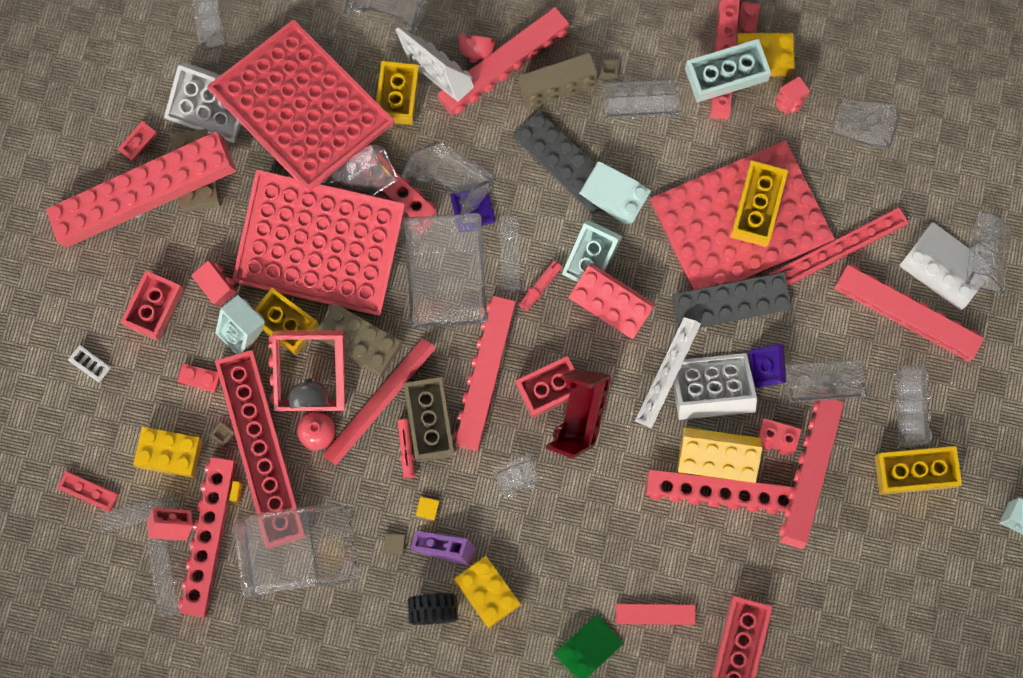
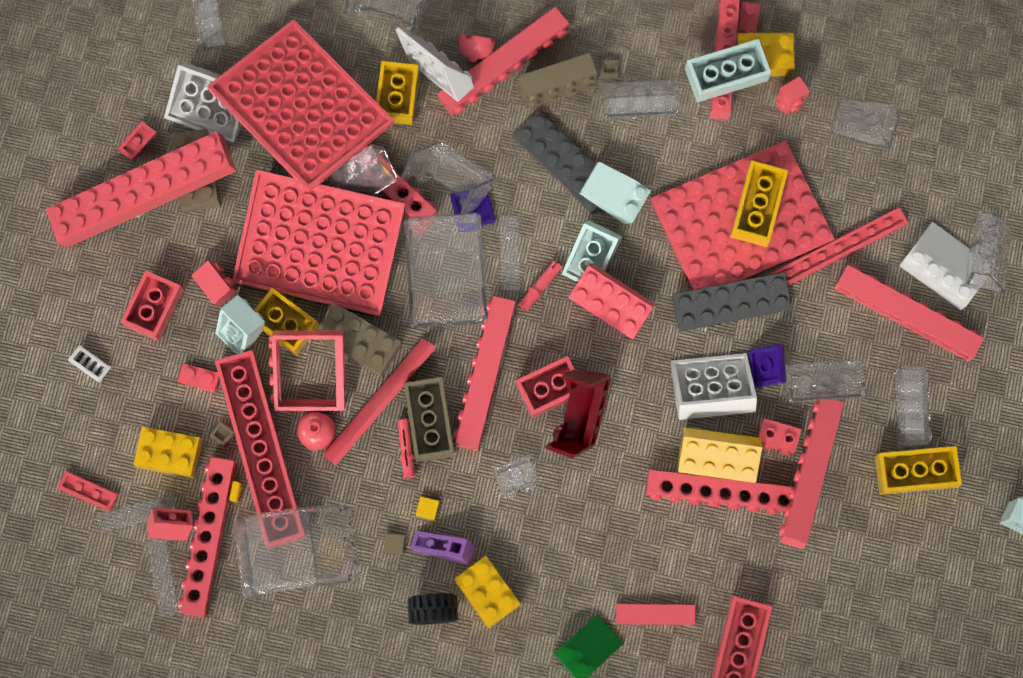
(307, 394): dark grey cylinder -> none
(667, 372): white plate -> none

